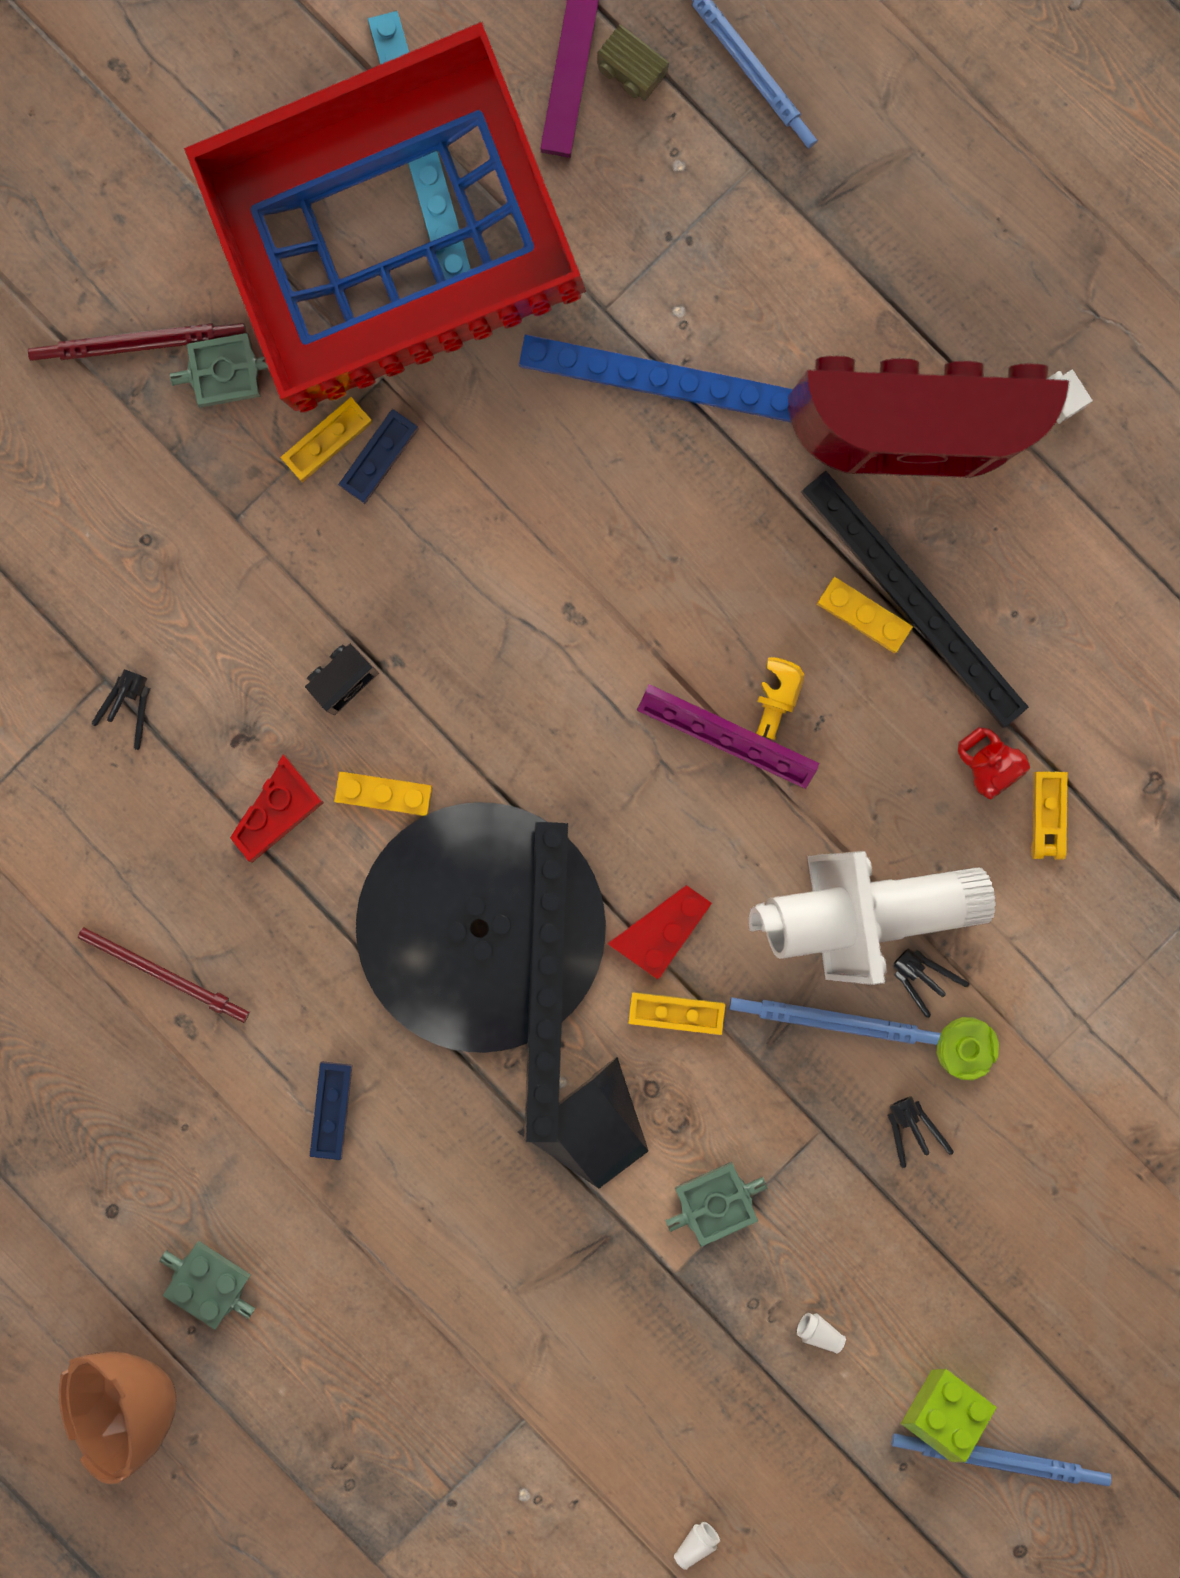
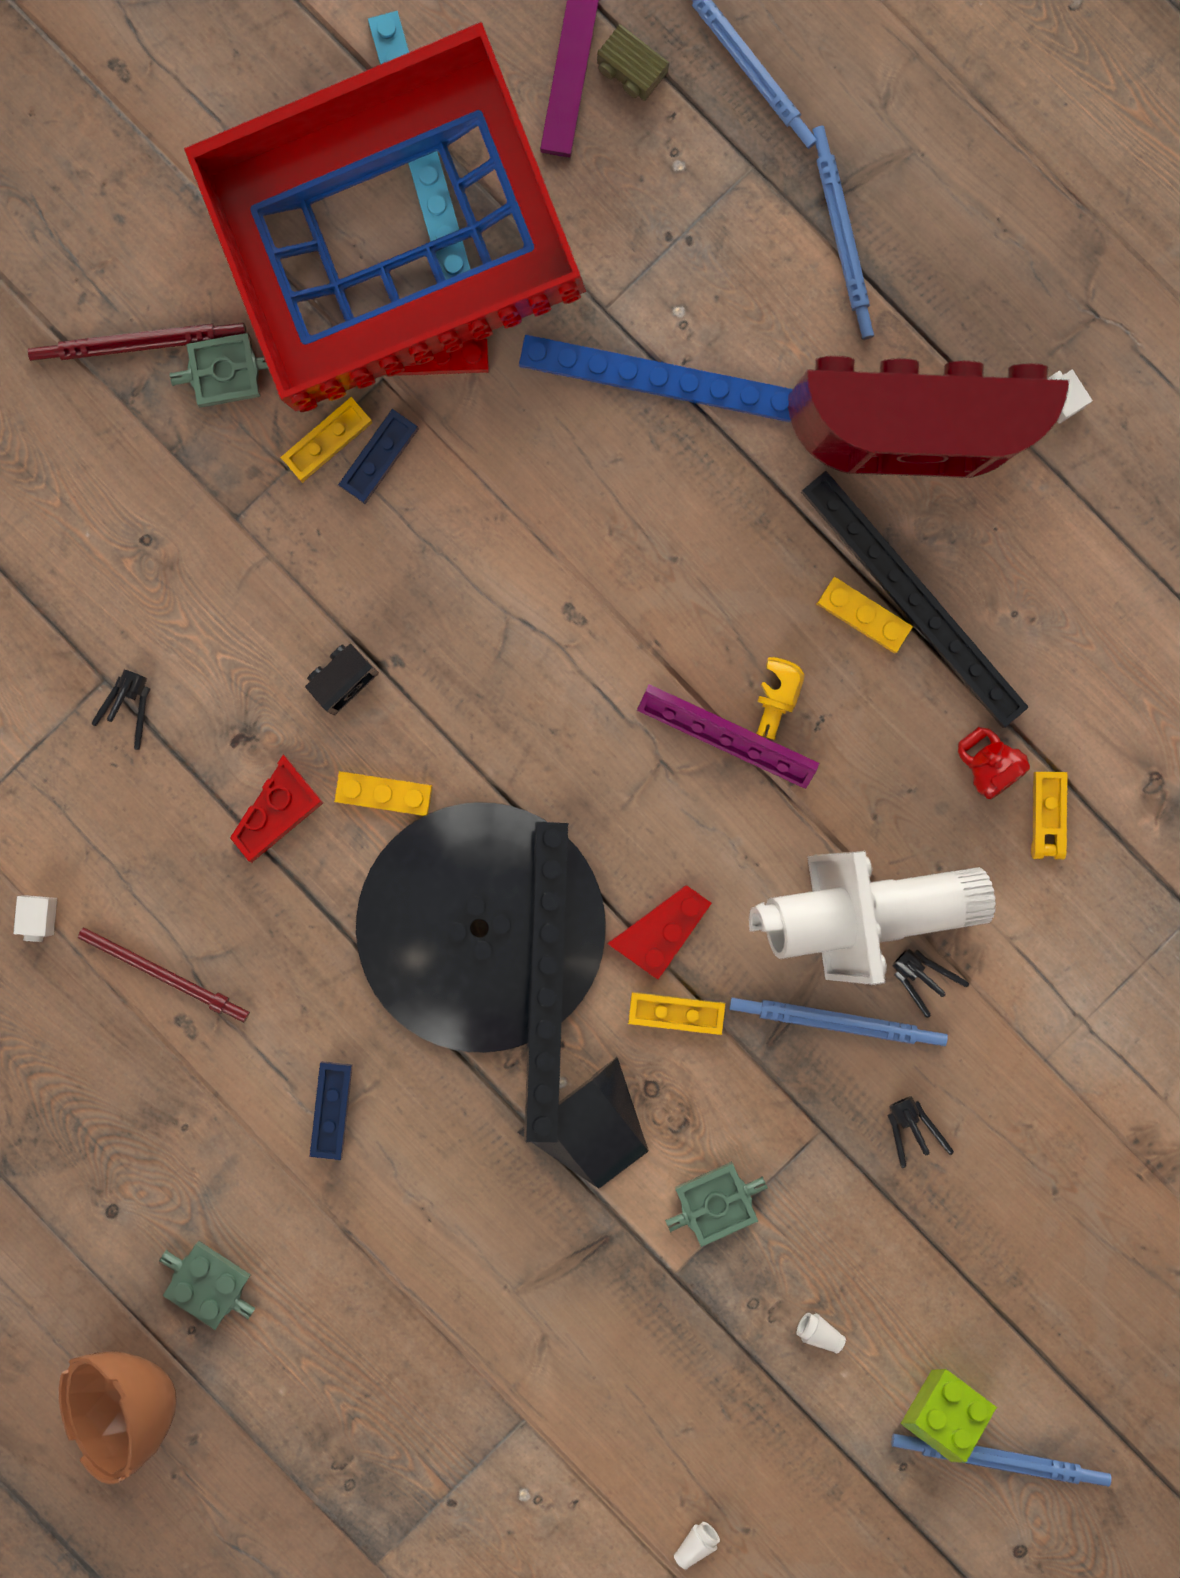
(35, 917): none -> white brick
(468, 359): none -> red plate
(843, 233): none -> medium blue axle
(967, 1048): lime tile -> none

